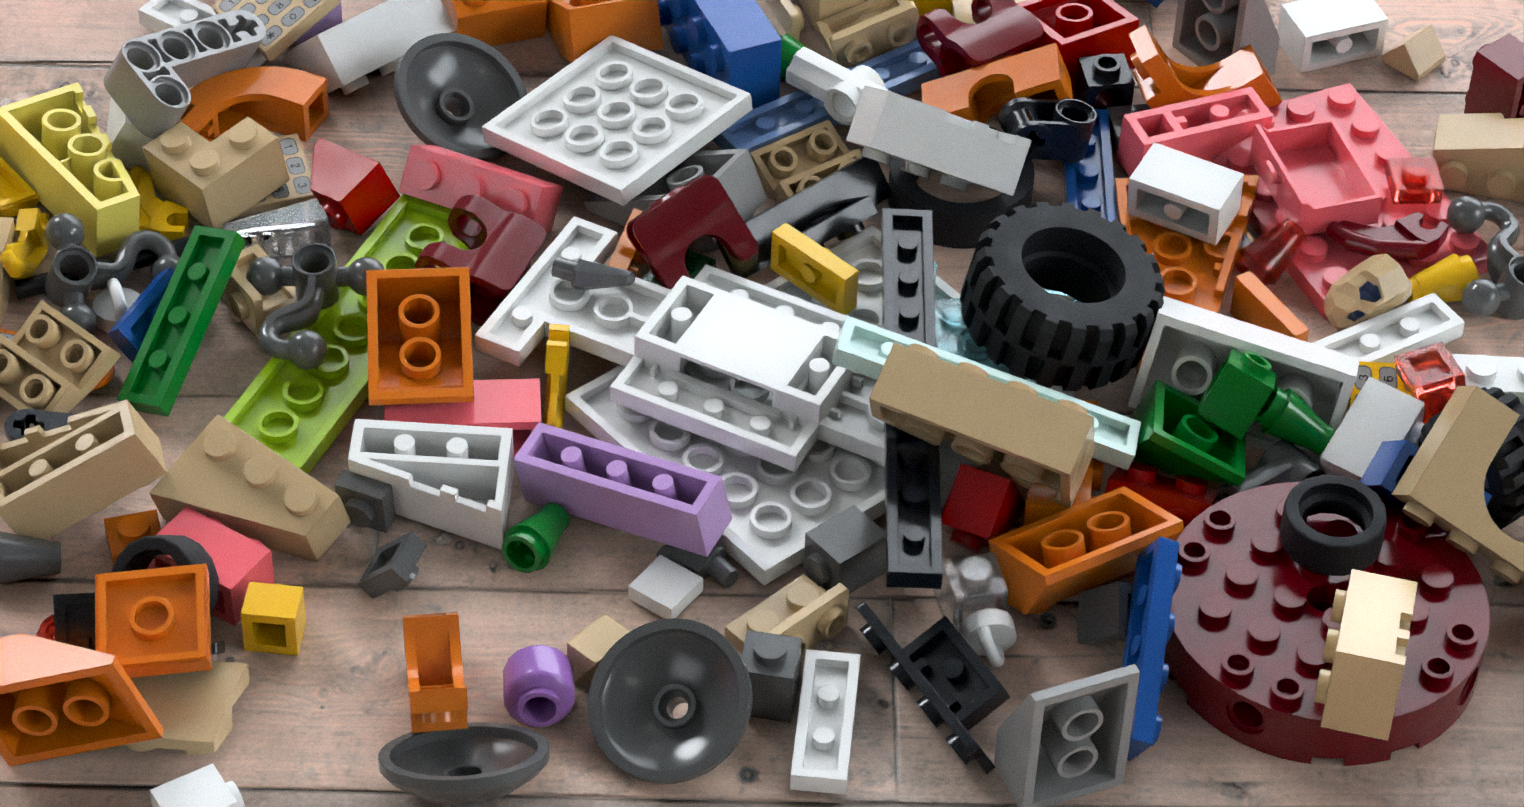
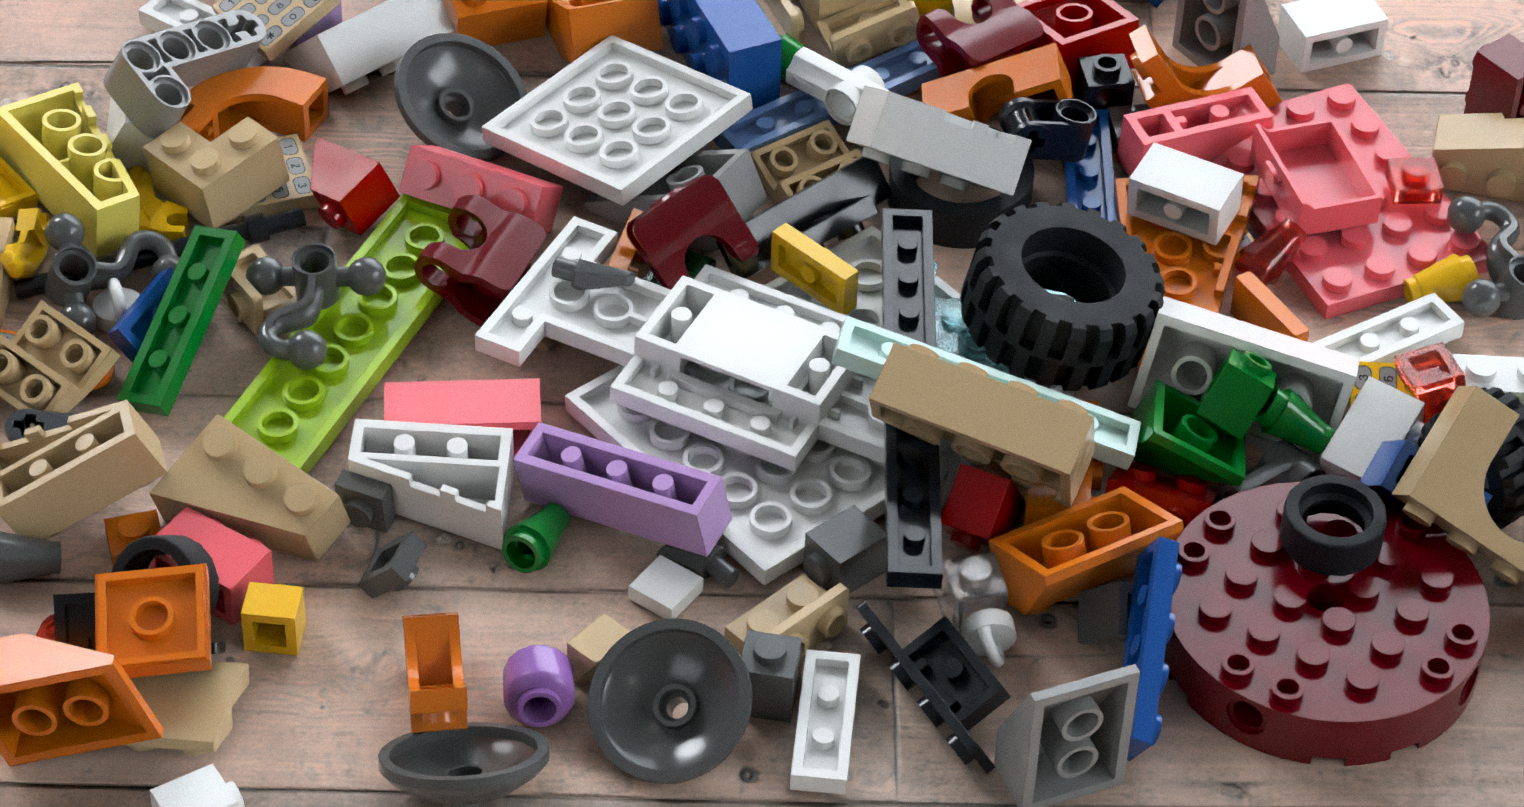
(303, 221): clear slope -> none
(419, 336): orange slope -> none
(557, 373): yellow piece -> none
(1366, 654): tan wedge -> none
(1367, 291): tan rock -> none
(1400, 241): dark red piece -> none
(1416, 54): tan slope -> none

